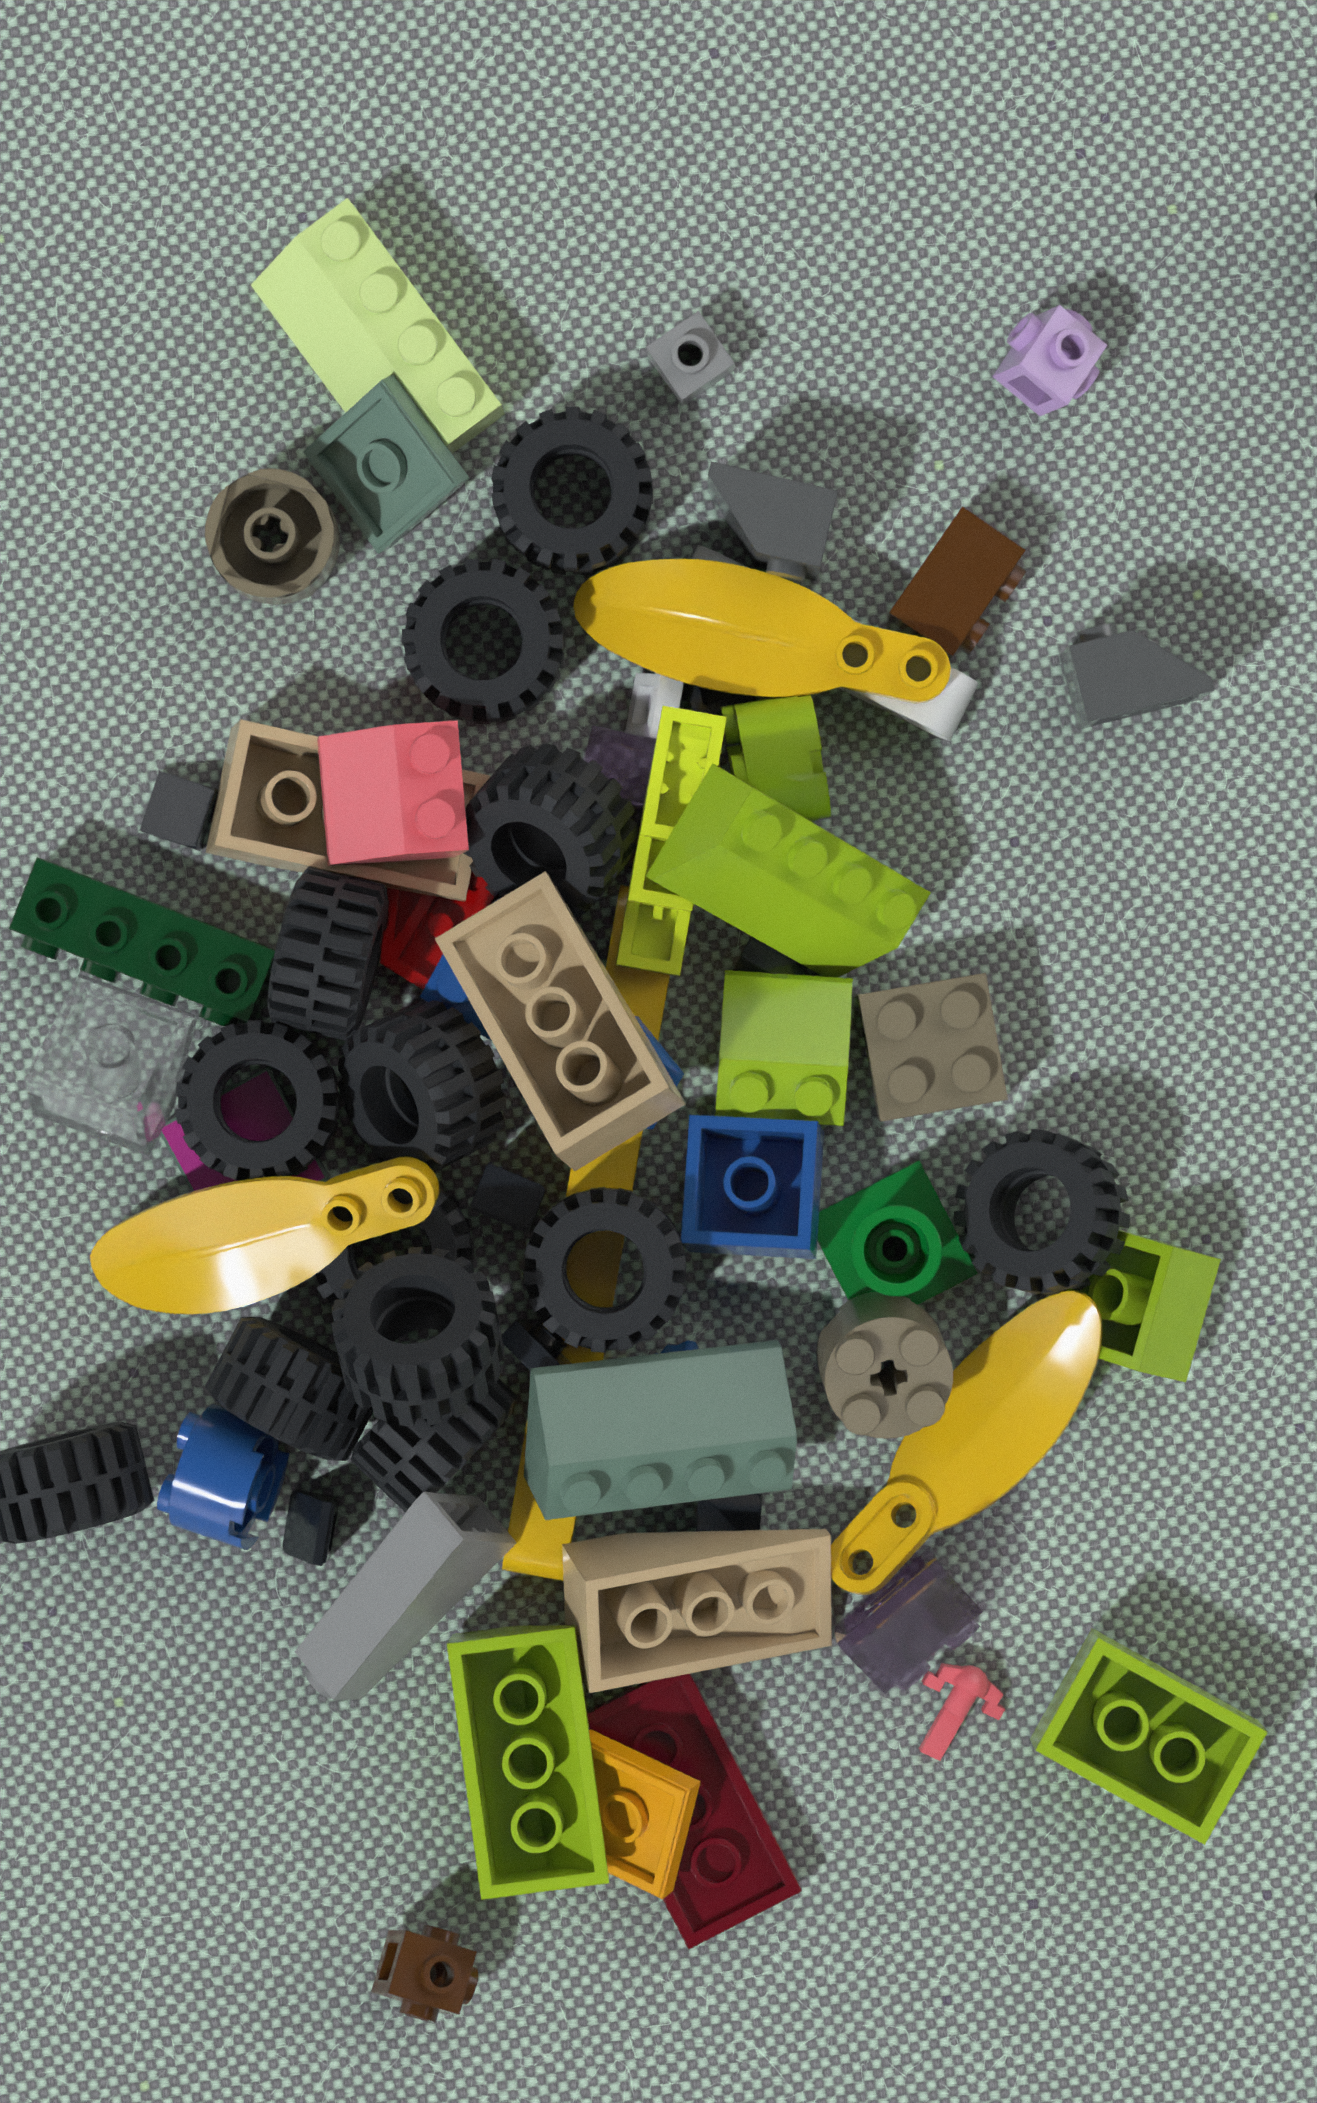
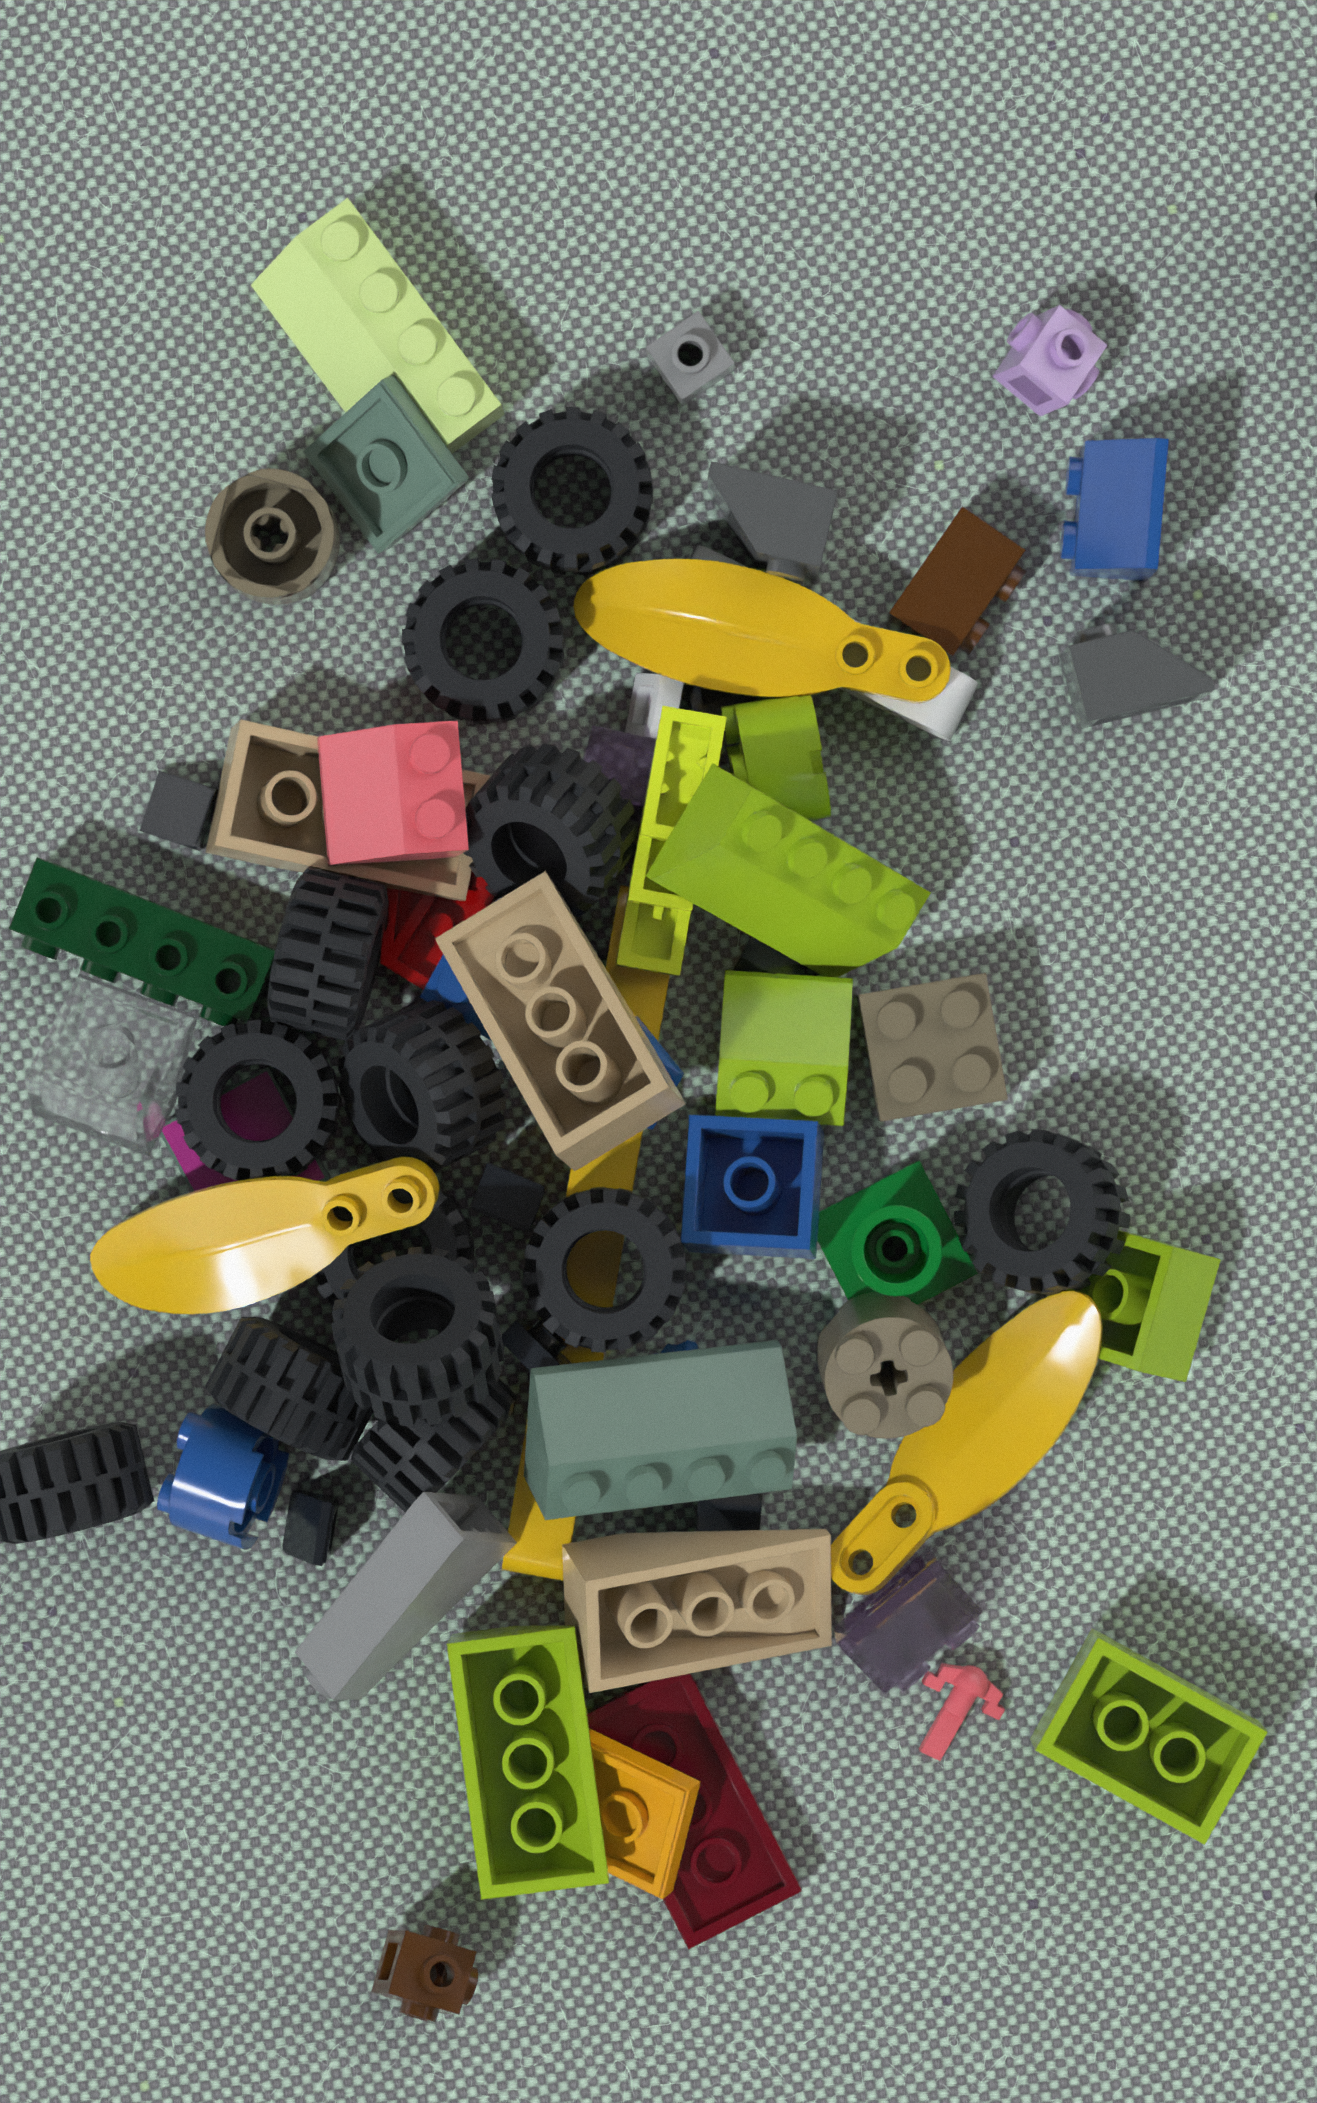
(1117, 508): none -> blue slope

